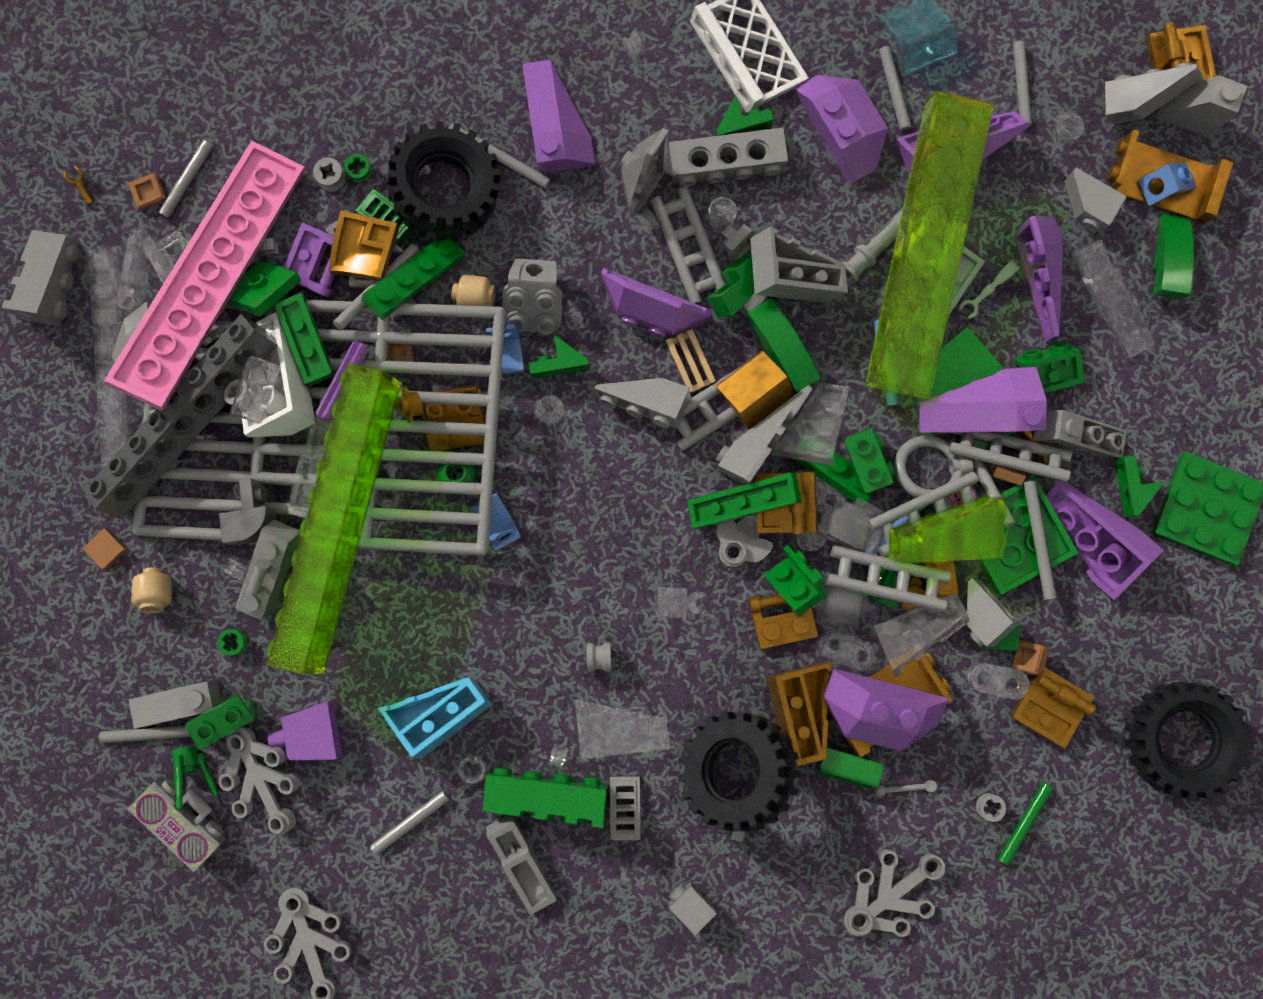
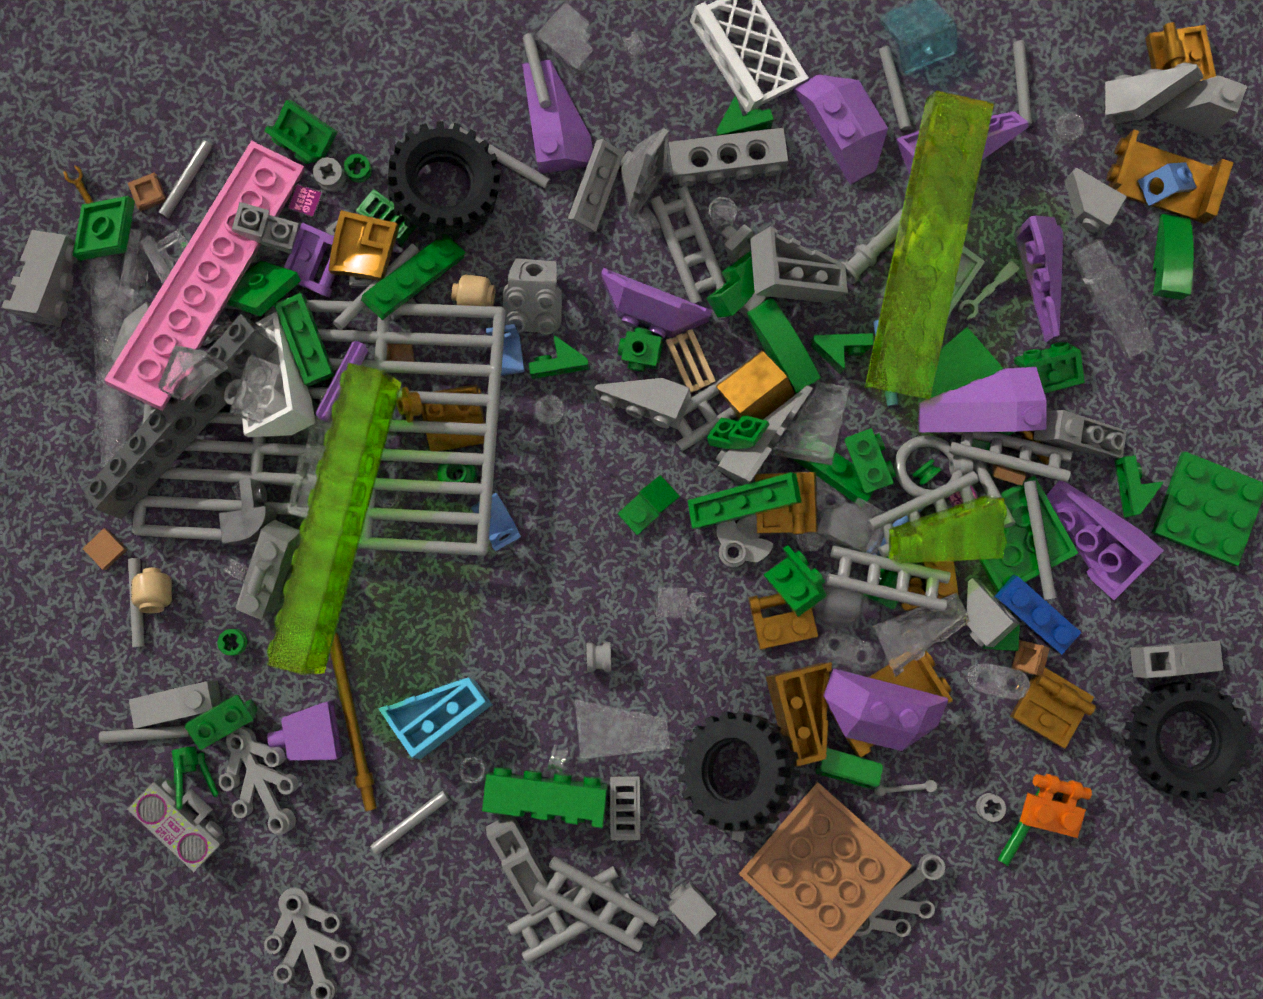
(103, 228): none -> green plate
(137, 621): none -> light grey bar
(189, 371): none -> clear slope
(264, 228): none -> light grey slope
(302, 133): none -> green bracket
(306, 201): none -> tile
(364, 779): none -> pearl gold bar
(536, 70): none -> light grey bar
(551, 911): none -> light grey bar
(568, 38): none -> clear piece
(590, 886): none -> light grey bar
(596, 185): none -> light grey plate
(648, 357): none -> green brick
(648, 505): none -> green slope
(737, 434): none -> green slope
(825, 870): none -> medium nougat plate
(832, 347): none -> green slope
(926, 471): none -> green bush
(1037, 614): none -> blue plate
(1055, 815): none -> orange plate
(1176, 659): none -> light grey slope

